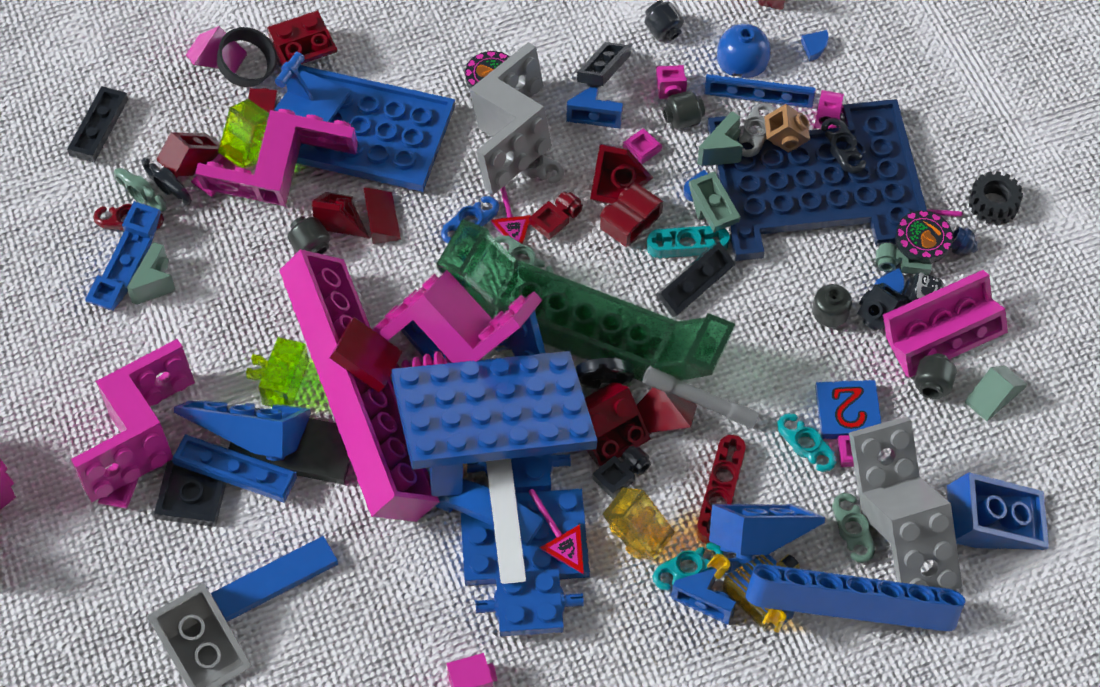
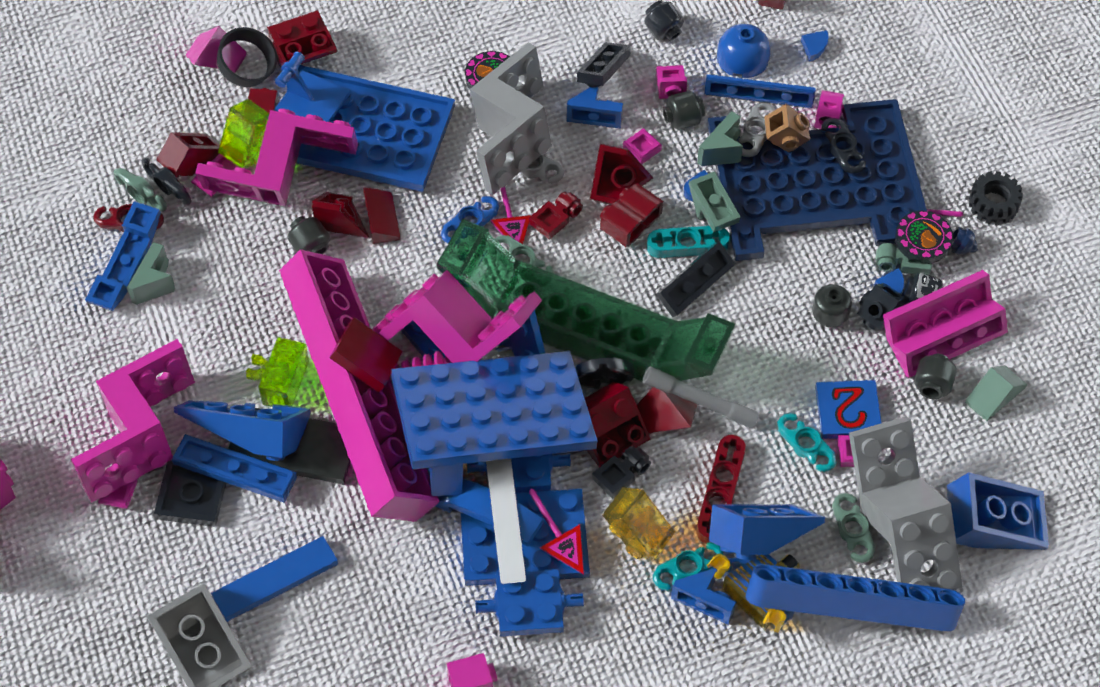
(97, 124): black plate -> none

